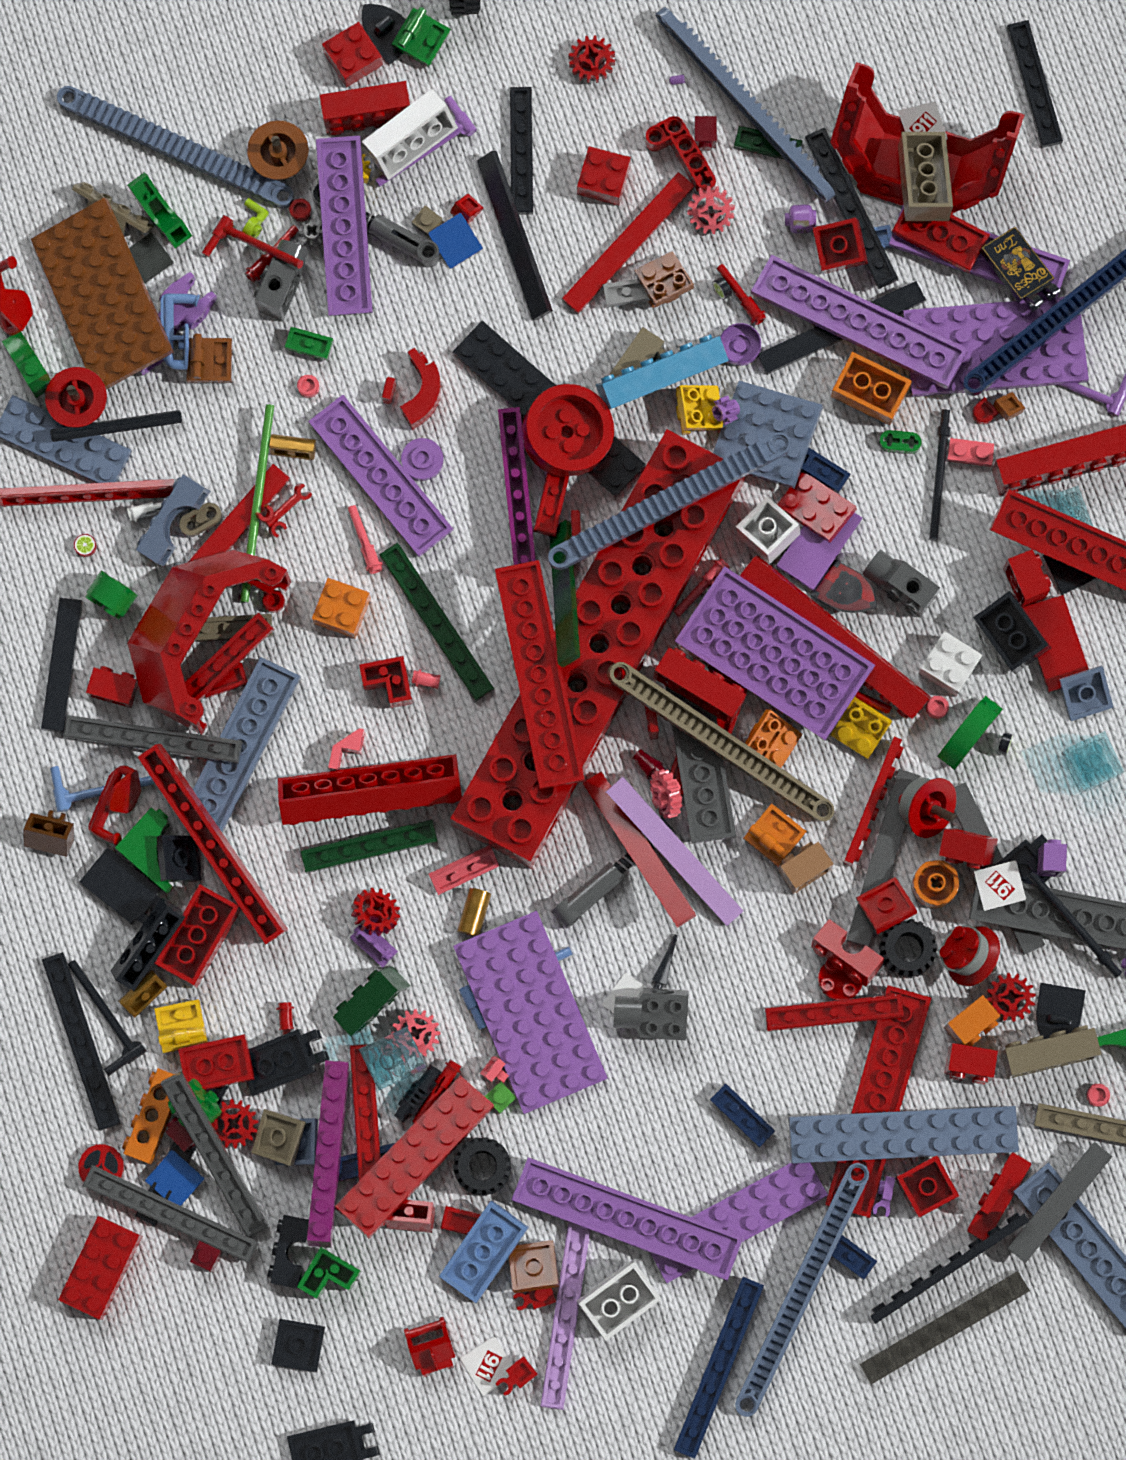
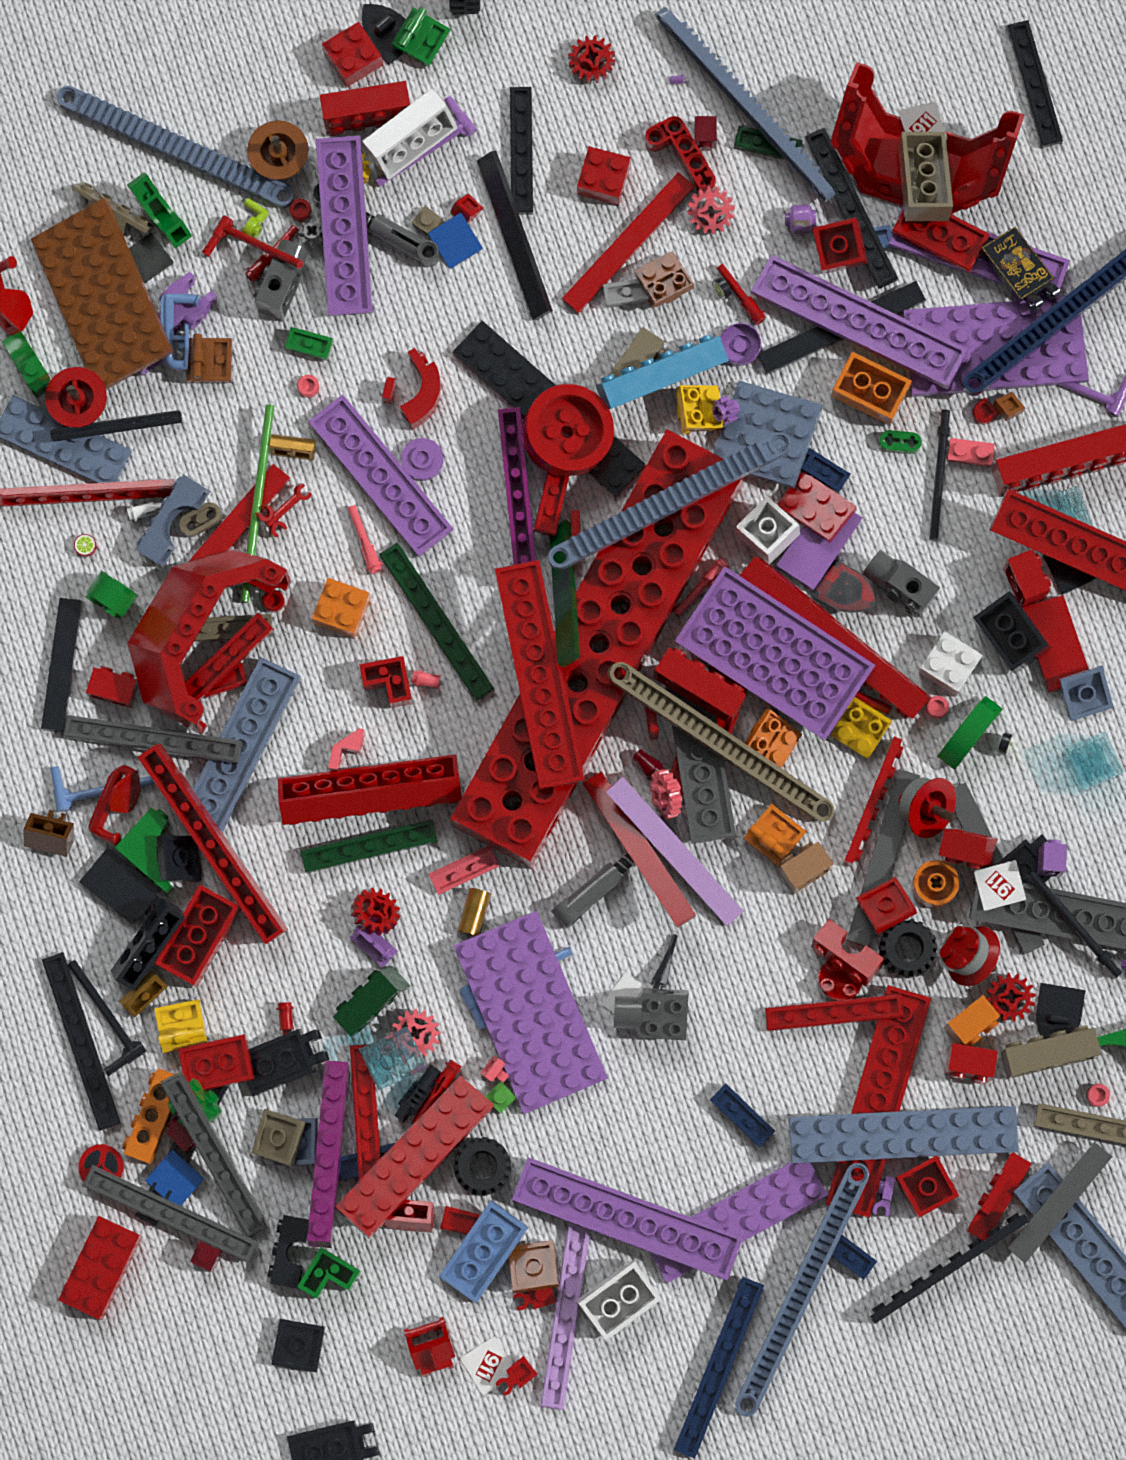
(241, 1130): red gear -> none
(944, 1327): clear smoke tile -> none

